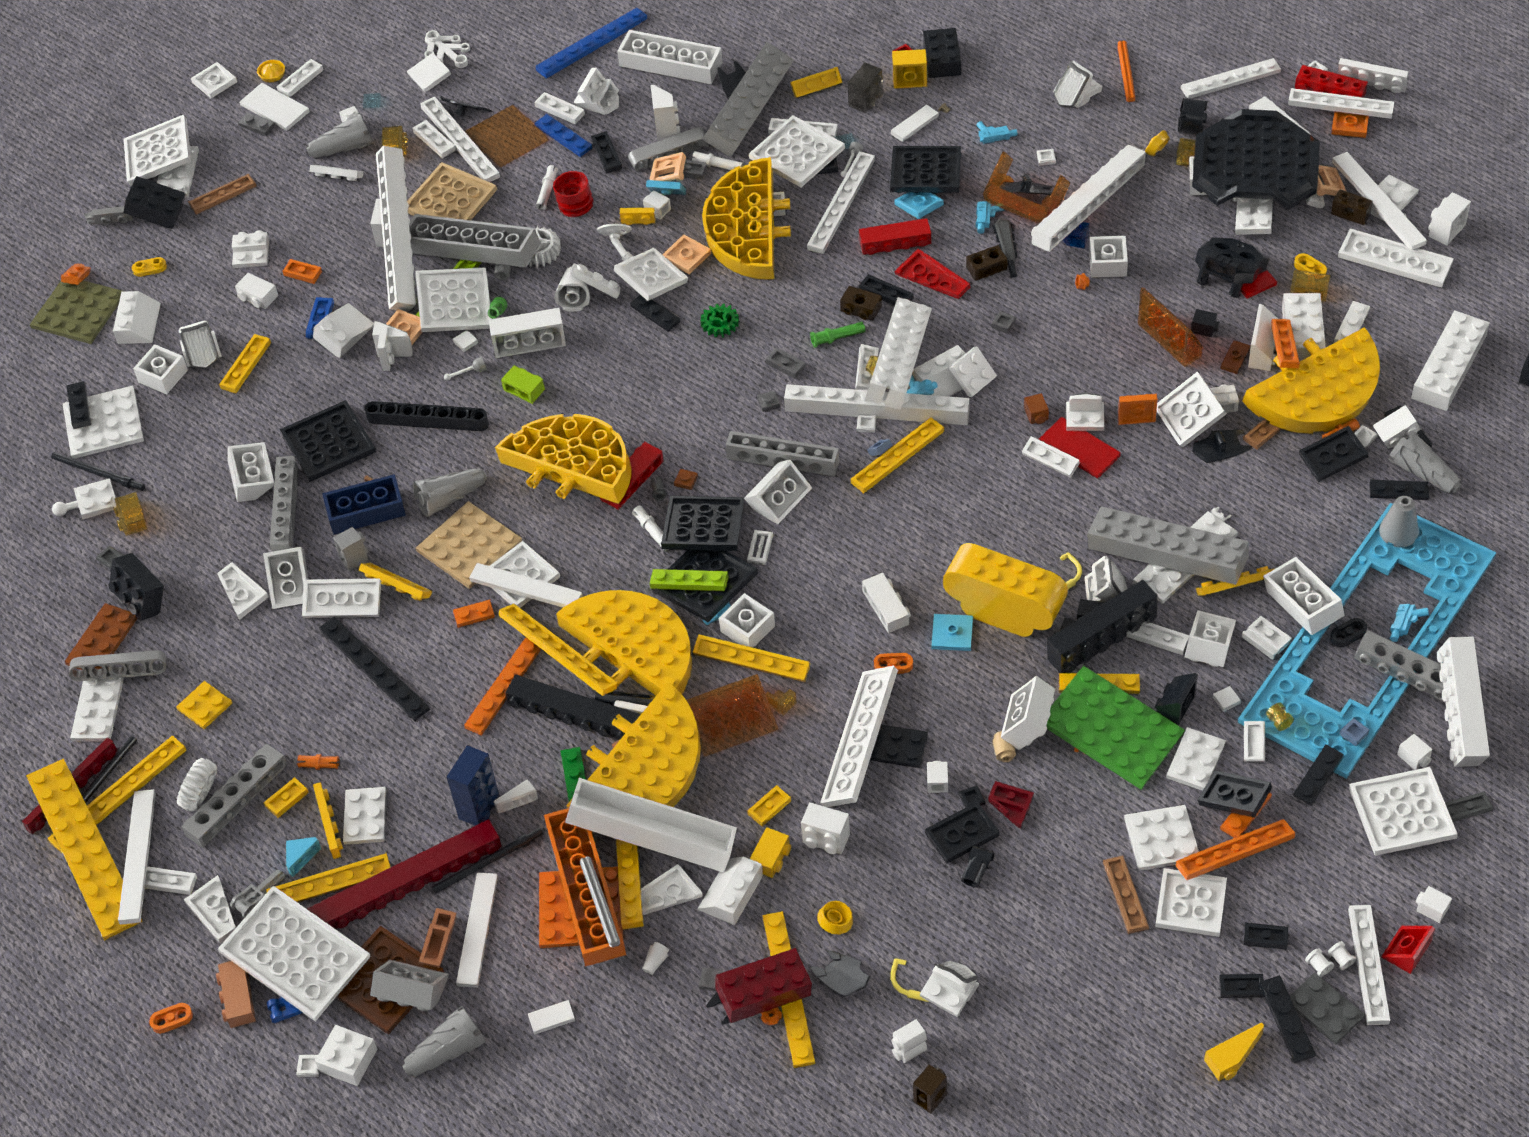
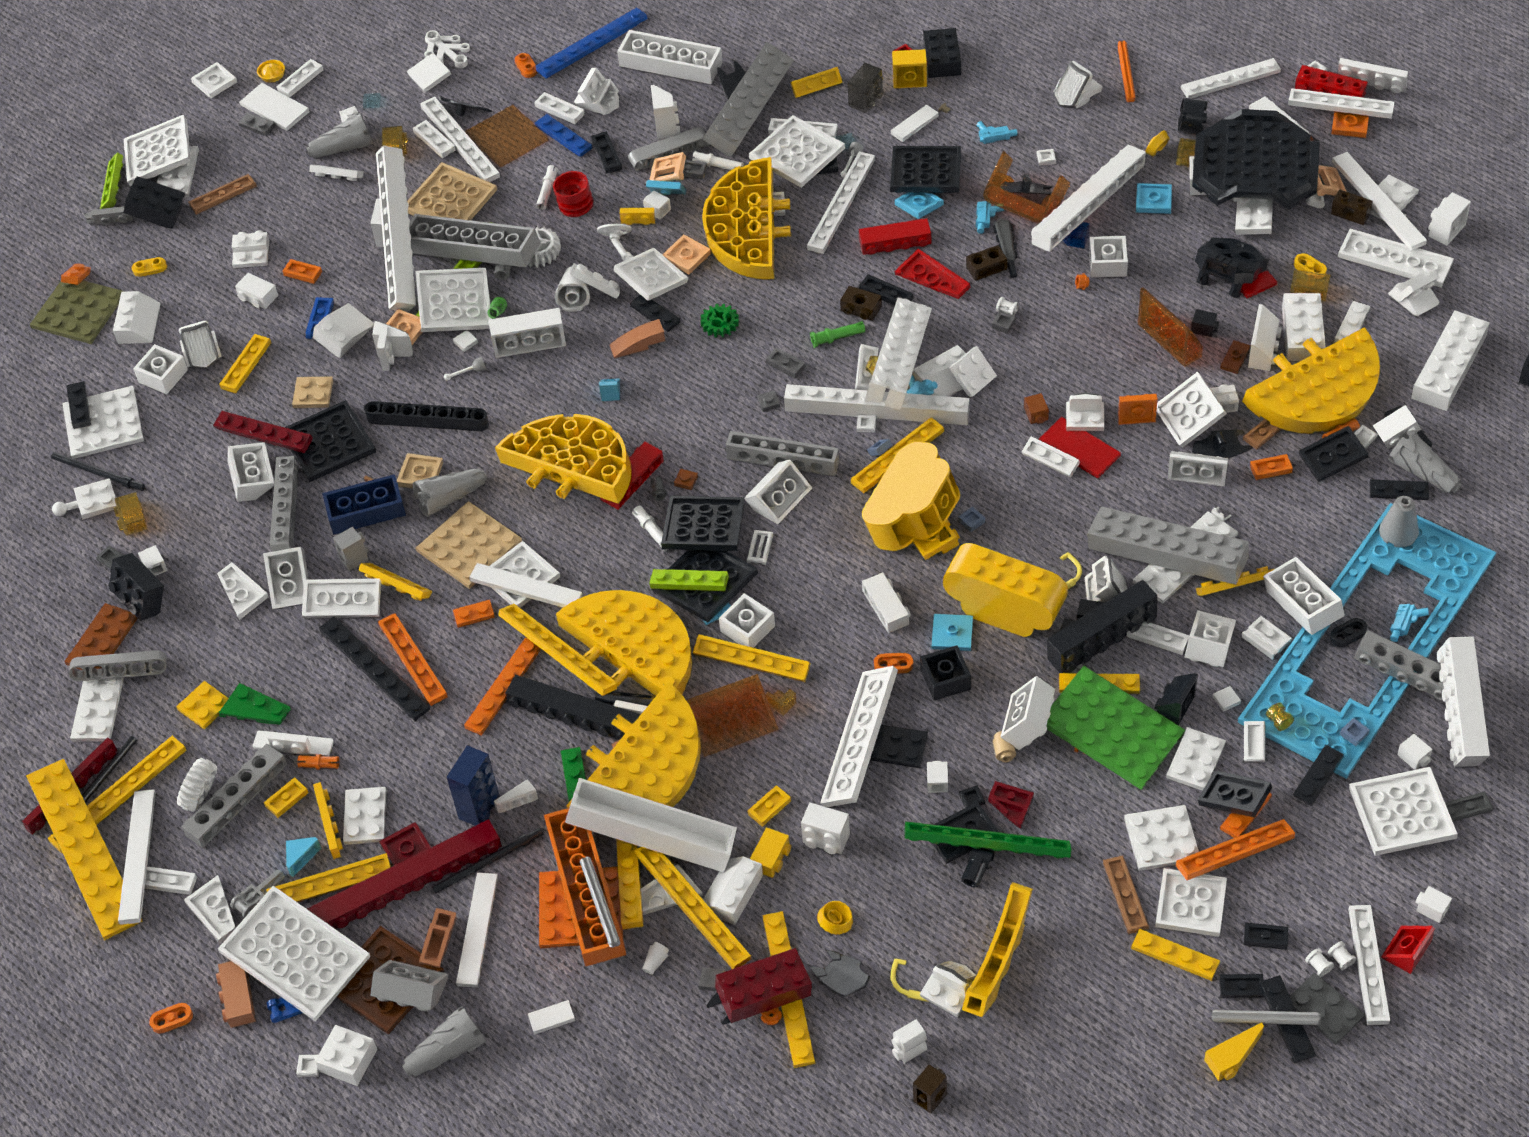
(111, 182): none -> lime plate
(153, 560): none -> white brick
(253, 705): none -> green wing
(263, 431): none -> dark red plate
(294, 743): none -> white bracket
(312, 392): none -> tan plate
(404, 844): none -> dark red tile
(412, 659): none -> orange plate
(418, 468): none -> tan plate
(523, 384): lime brick -> none
(526, 65): none -> orange plate
(610, 389): none -> medium azure slope
(638, 339): none -> nougat slope
(694, 907): none -> yellow plate
(911, 498): none -> yellow brick
(943, 541): none -> yellow plate
(945, 672): none -> black brick
(971, 519): none -> sand blue plate
(987, 839): none -> green plate
(996, 964): none -> yellow arch
(1013, 307): none -> white bush
(1153, 198): none -> medium azure plate
(1175, 954): none -> yellow plate
(1197, 468): none -> white slope
(1266, 1017): none -> light grey axle
(1271, 467): none -> orange plate
(1285, 343): orange tile -> none
(1416, 293): none -> white piece

